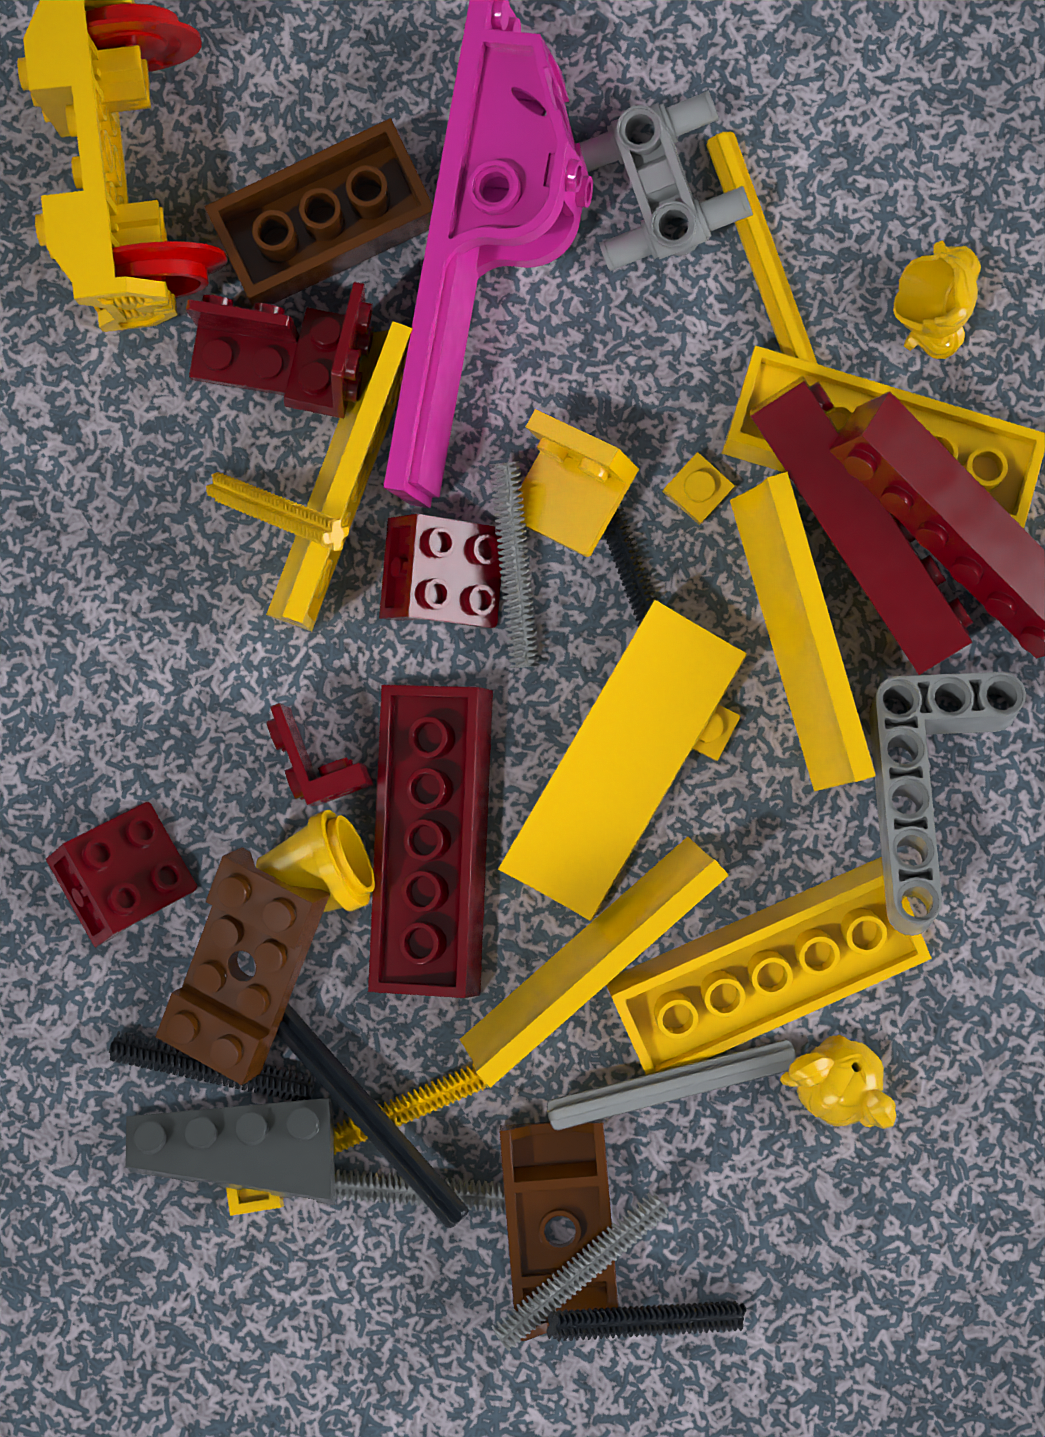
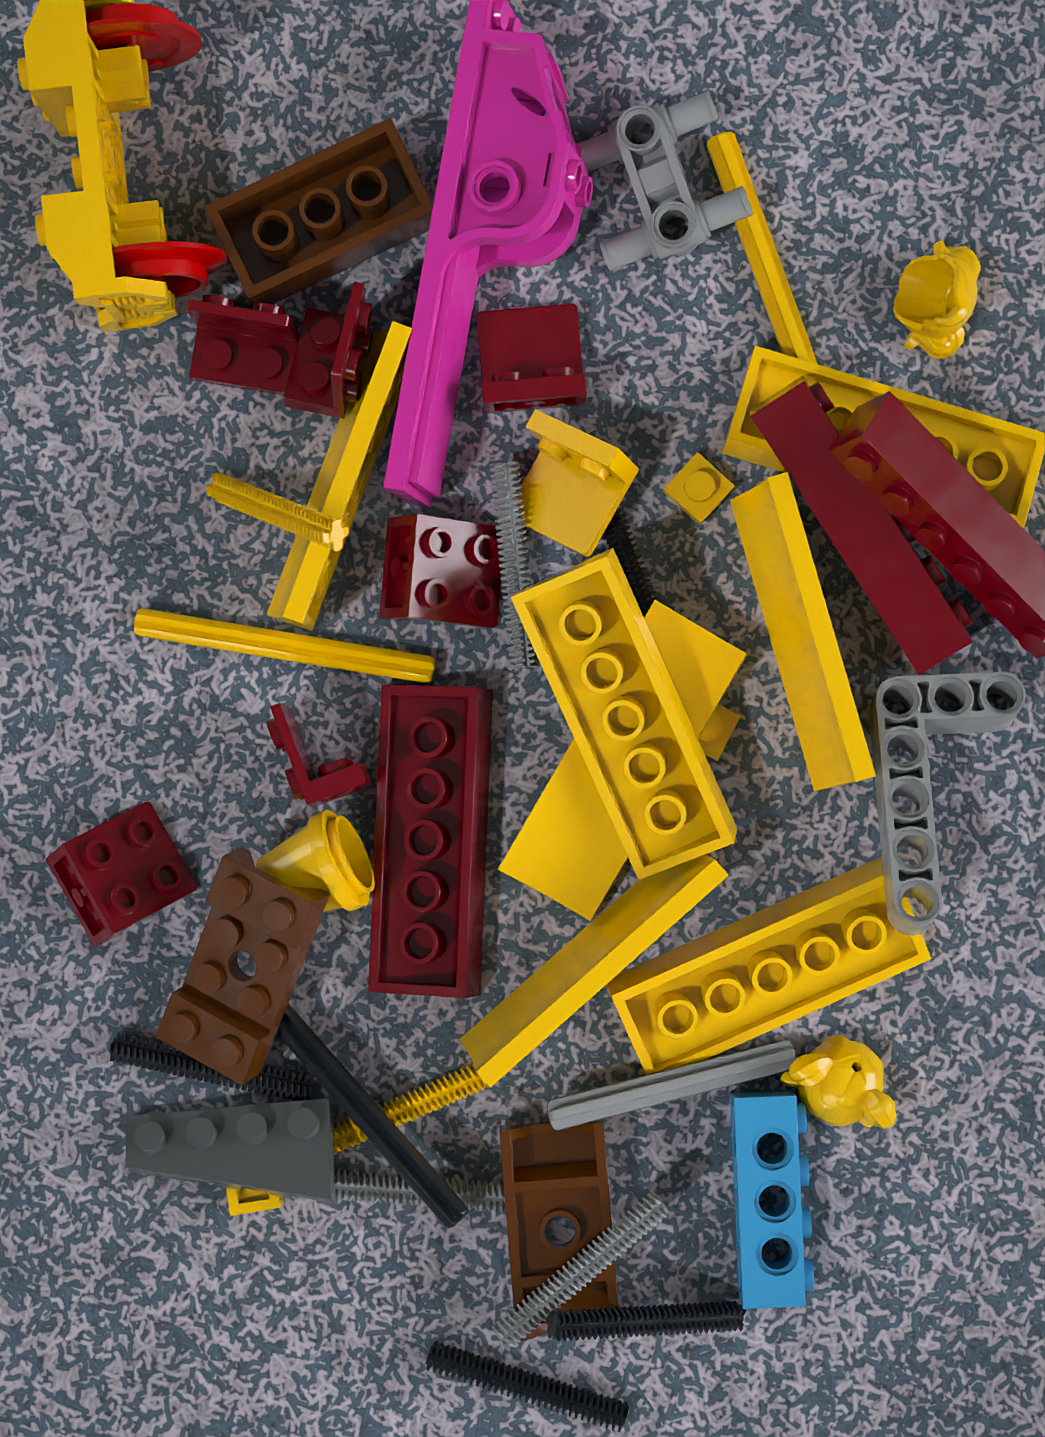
(284, 645): none -> yellow axle
(527, 1385): none -> black axle
(531, 358): none -> dark red bracket
(625, 715): none -> yellow arch
(763, 1281): none -> dark azure brick

